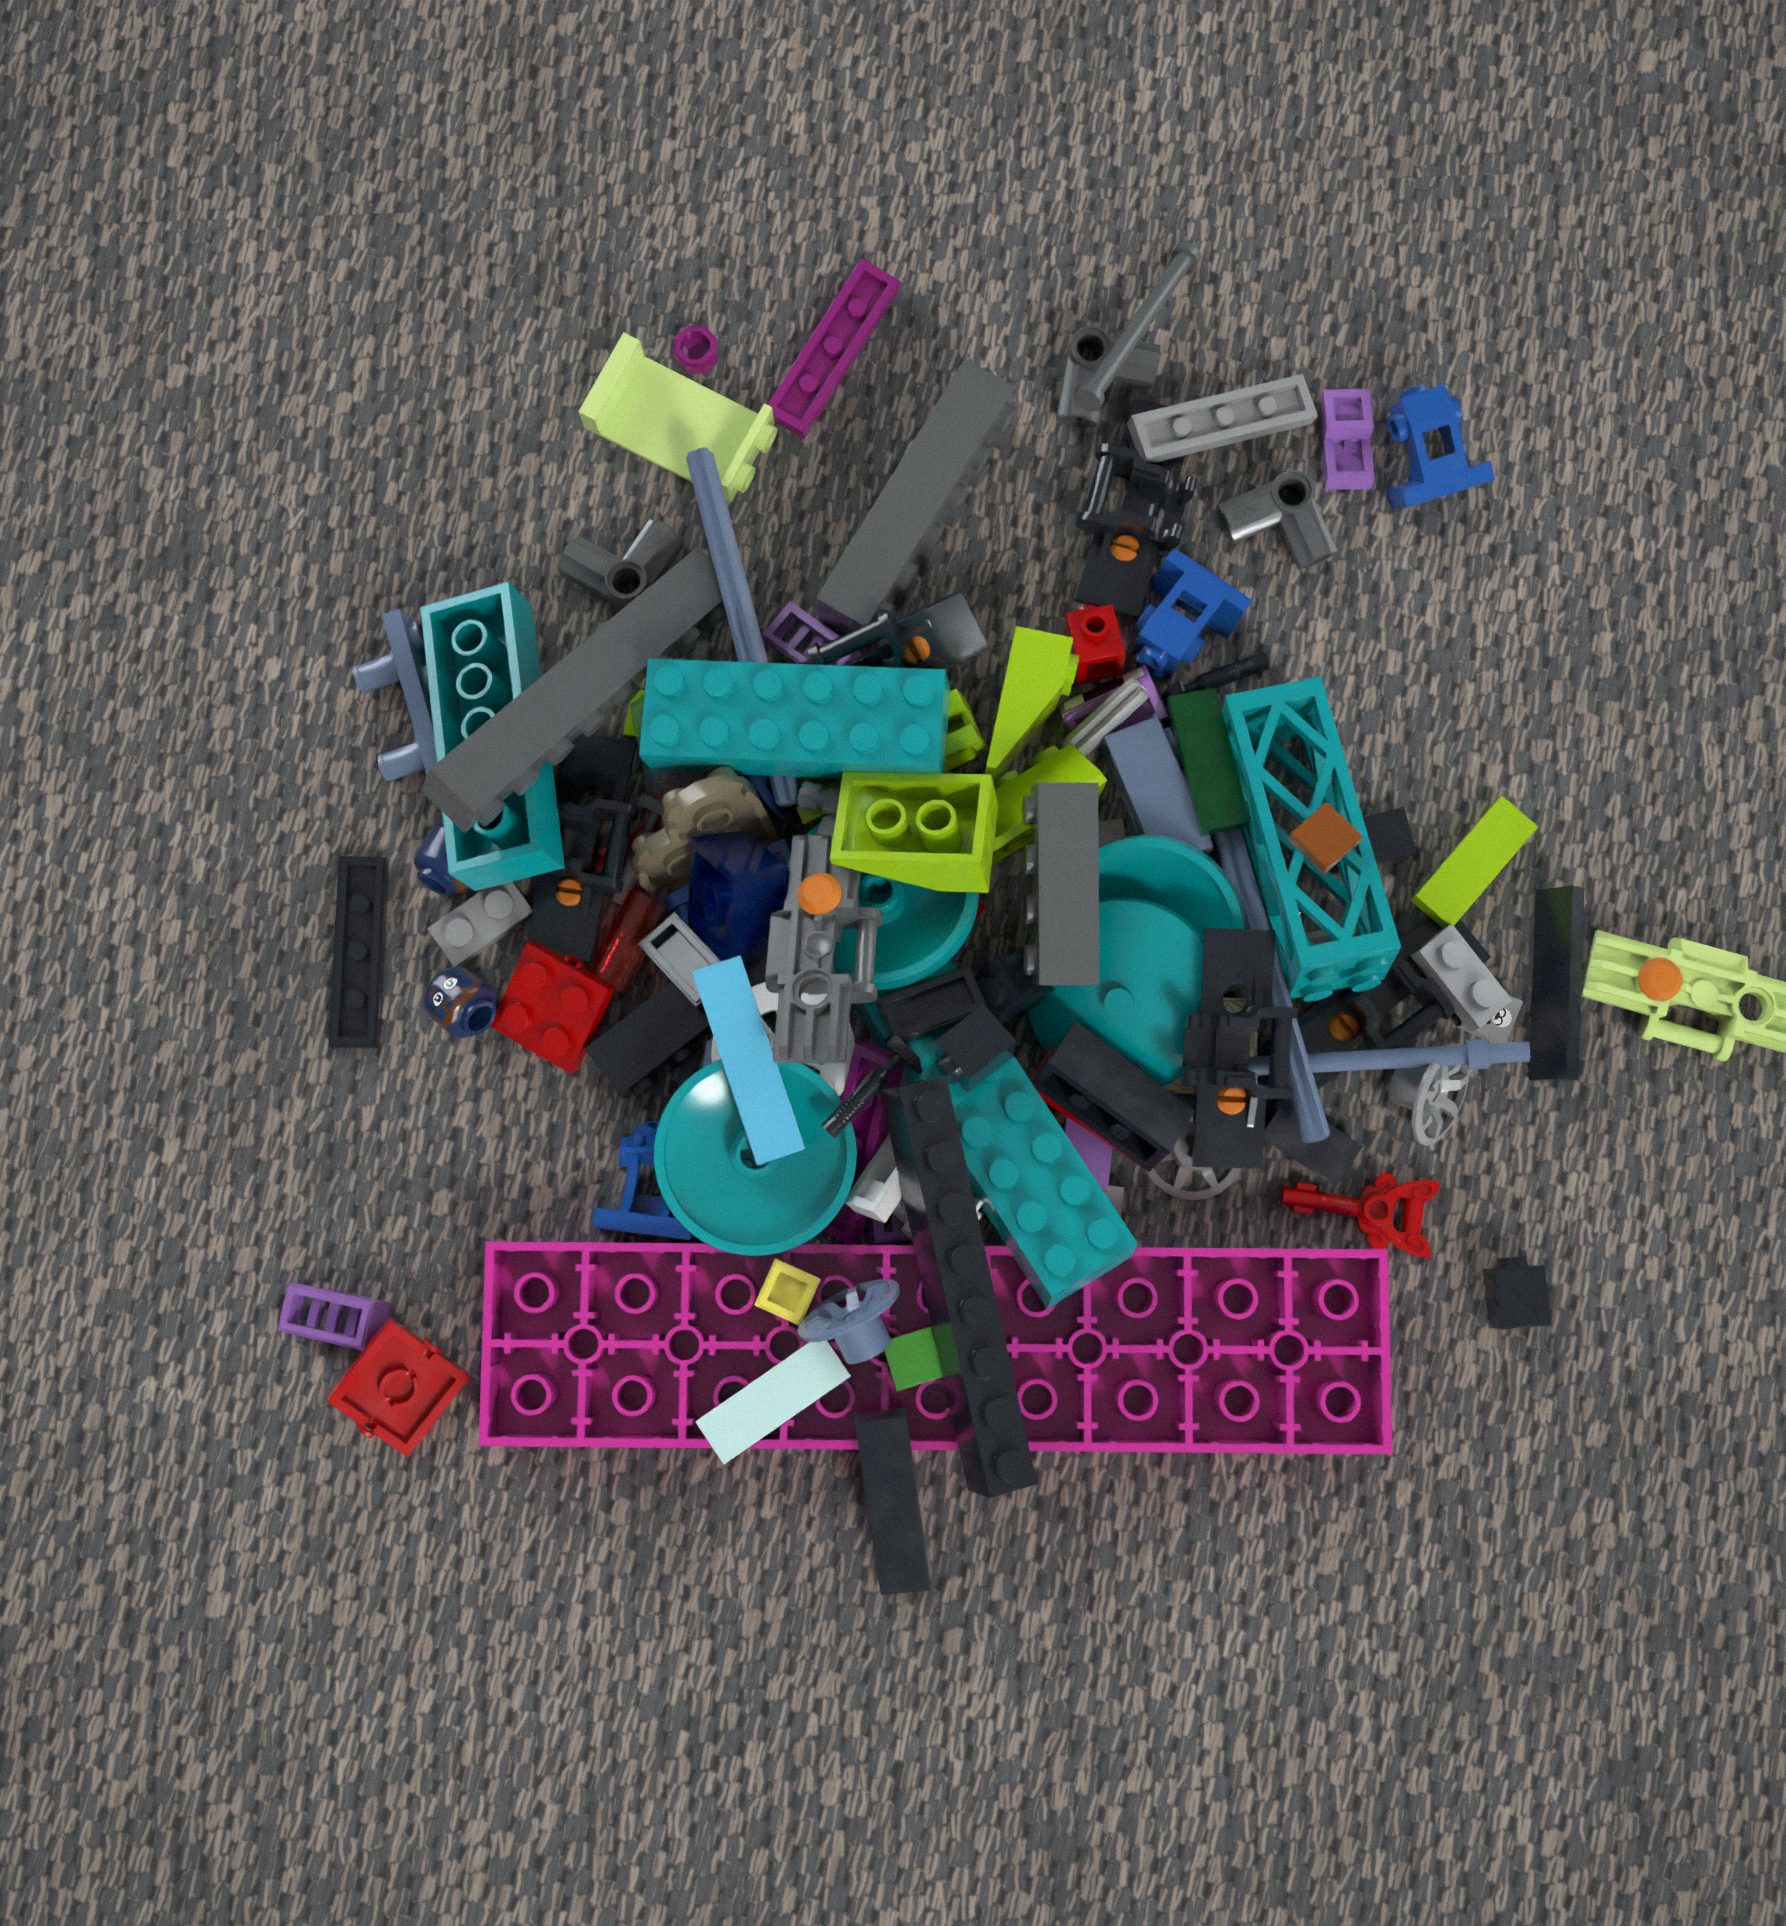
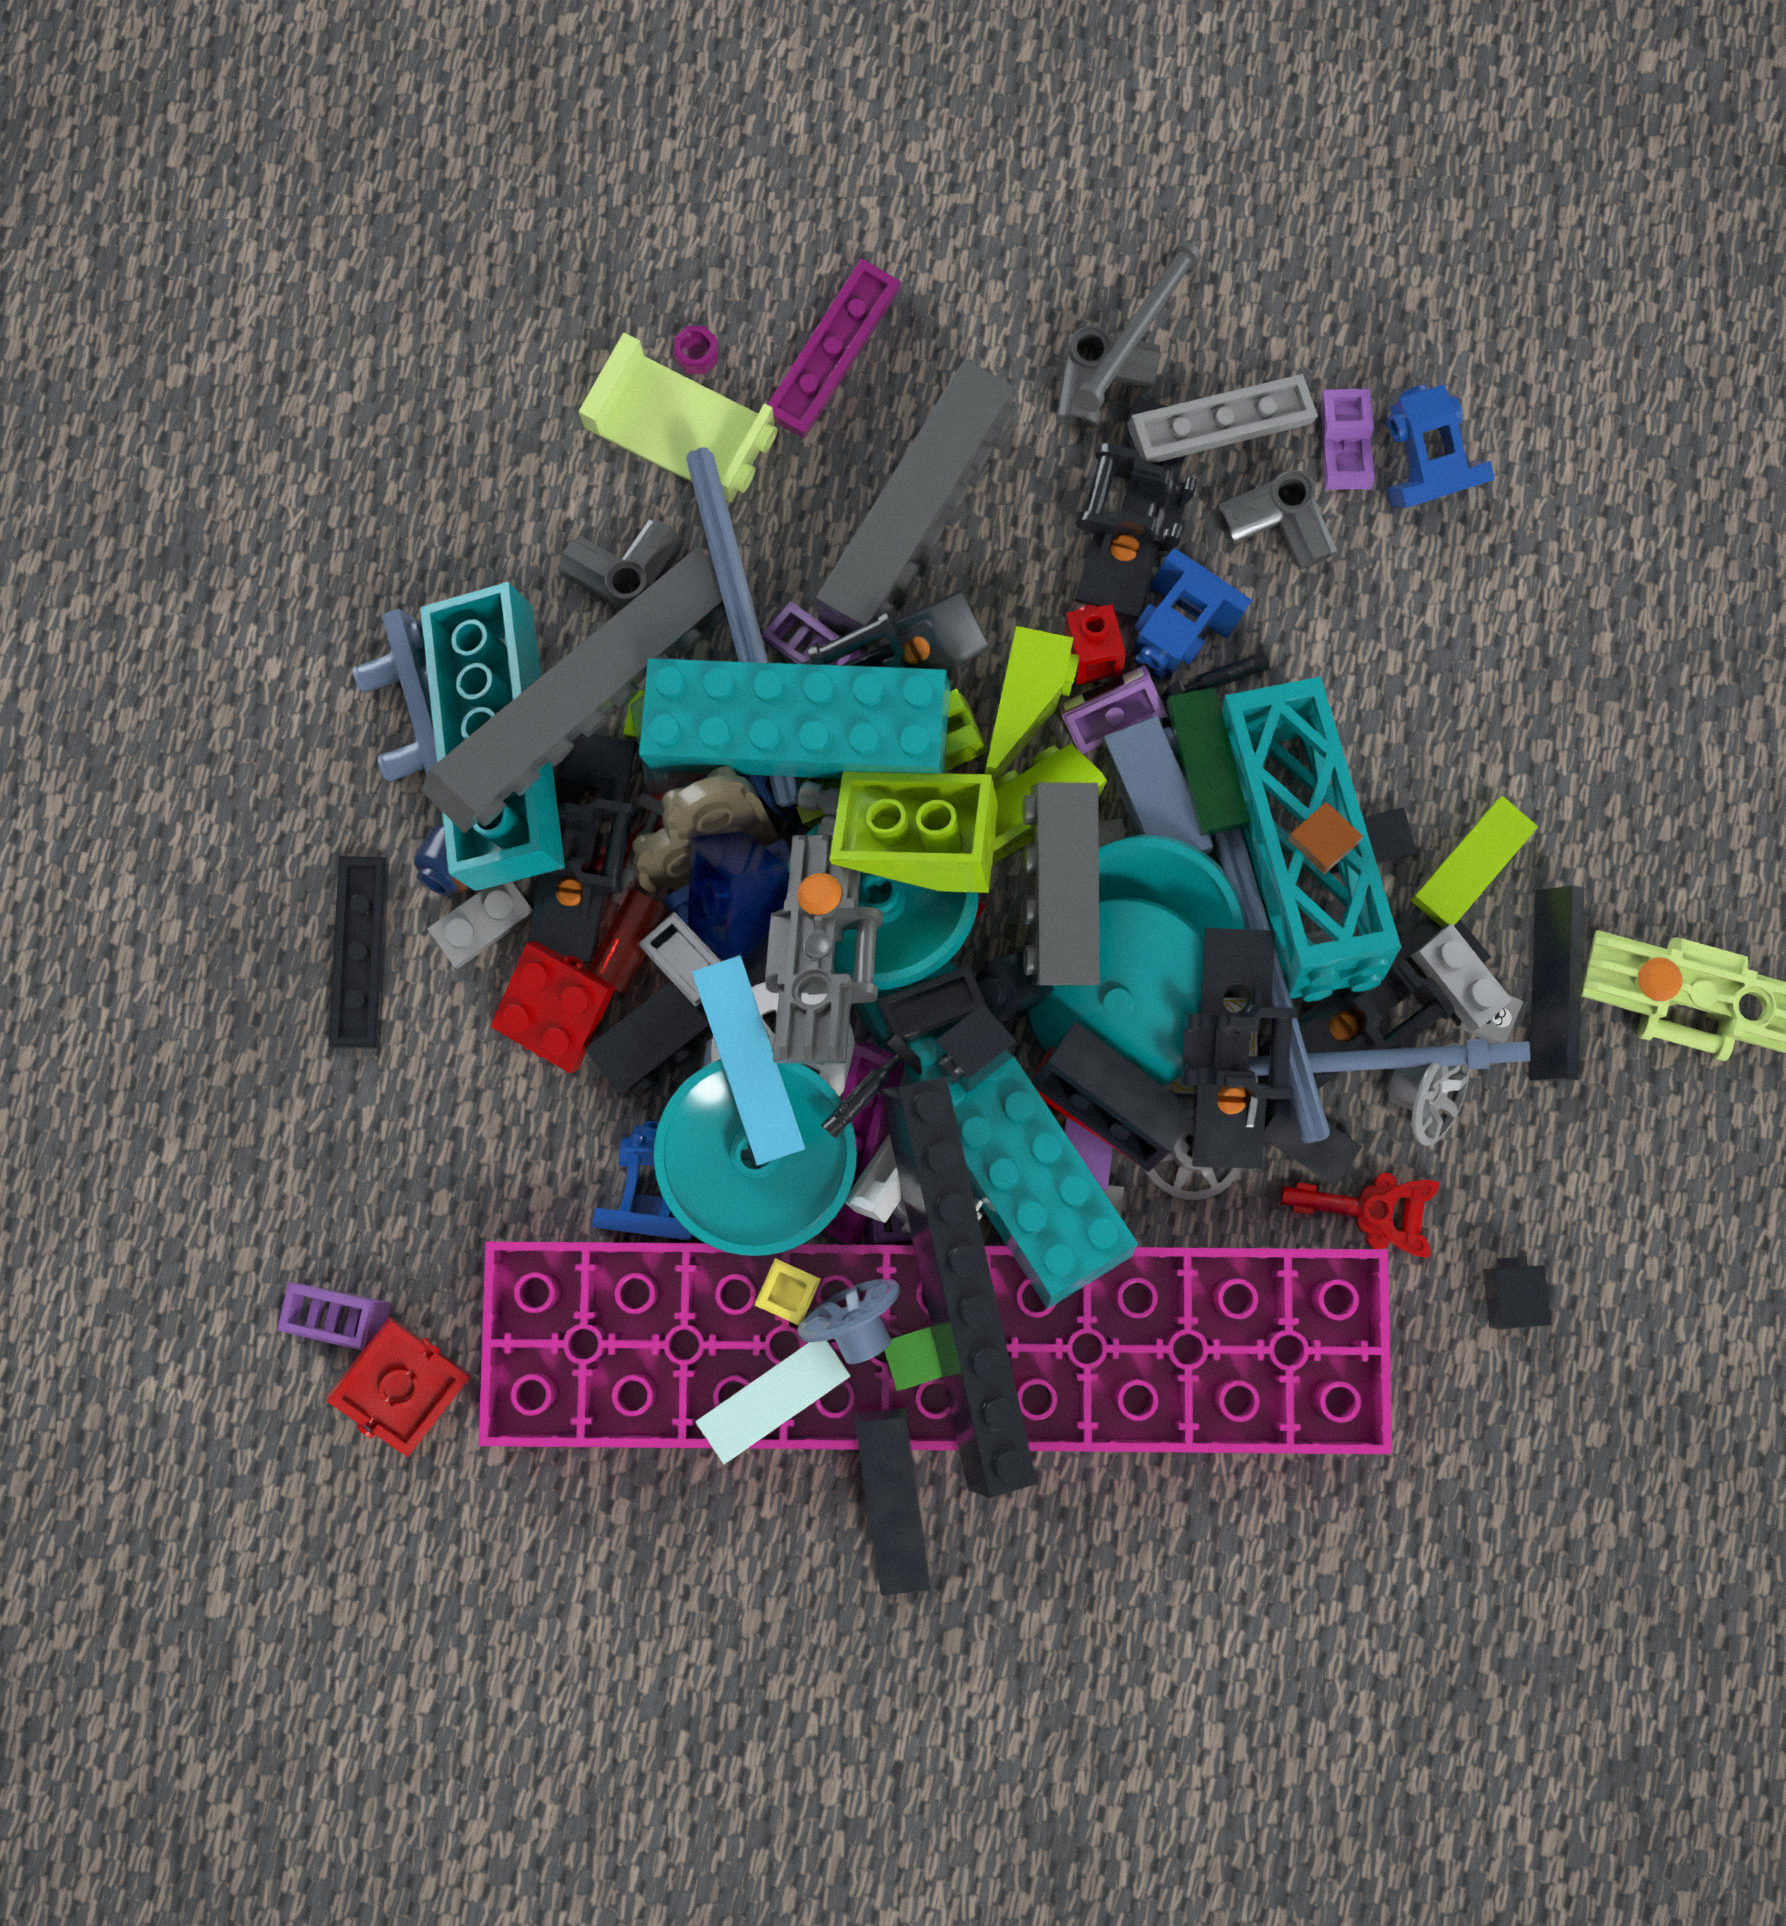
(461, 1002): dark blue head -> none
(1108, 716): light grey axle -> none

